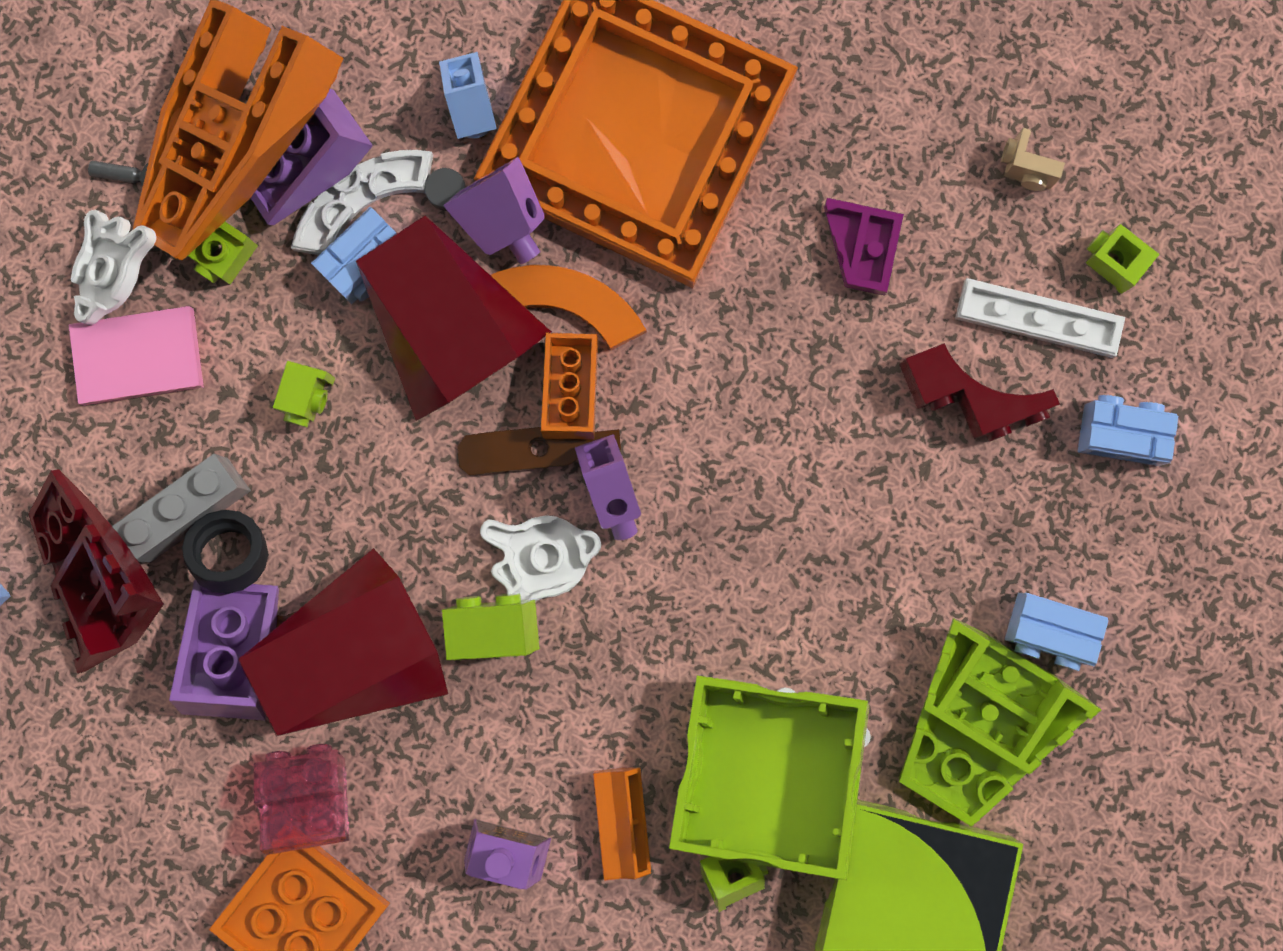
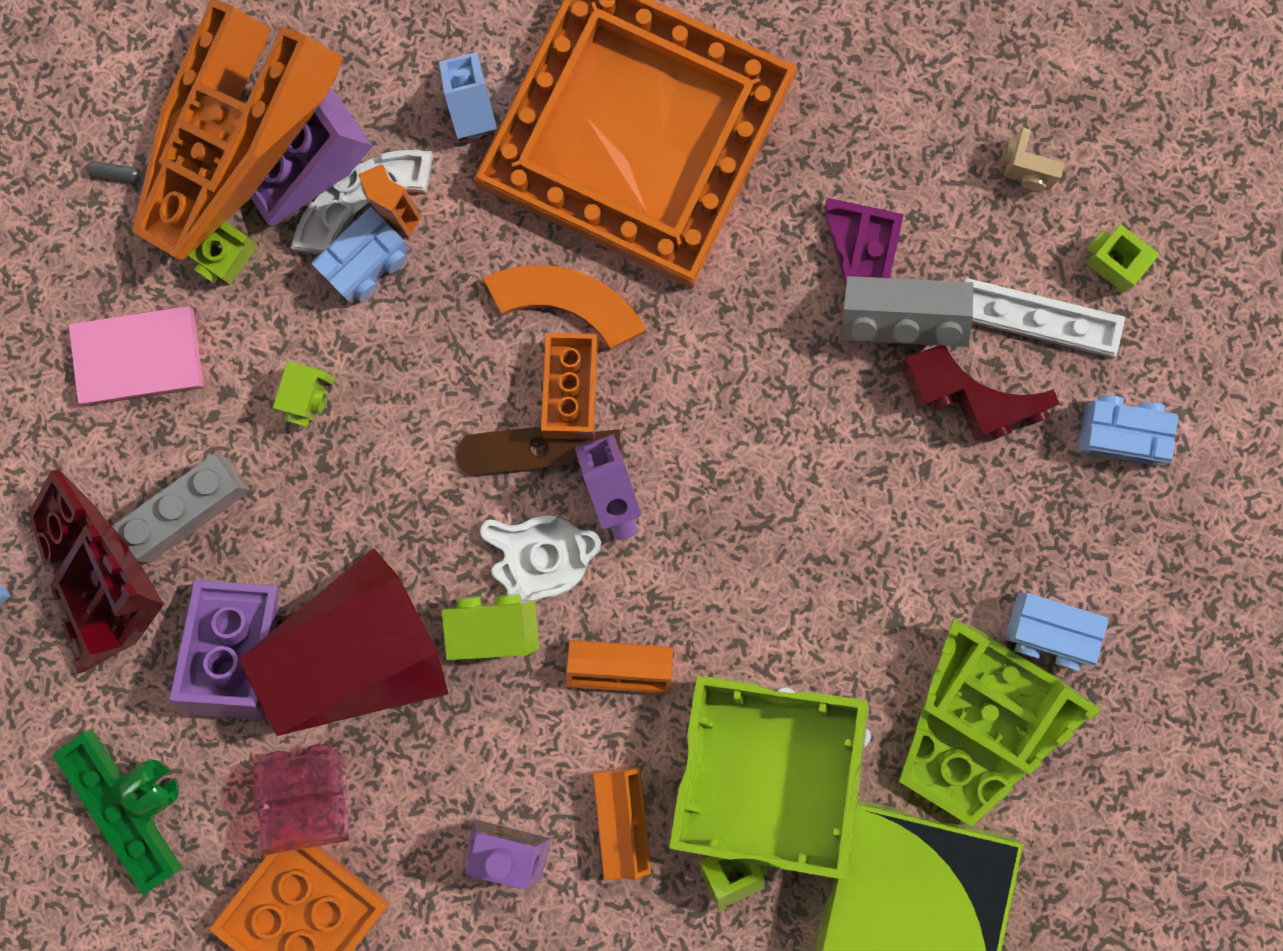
(107, 264): white tile -> none
(124, 807): none -> green plate
(208, 528): black tyre -> none
(390, 200): none -> orange piece
(442, 186): dark grey tile -> none
(442, 315): dark red wedge -> none
(500, 211): medium lavender torso -> none
(619, 666): none -> orange piece
(908, 311): none -> light grey brick

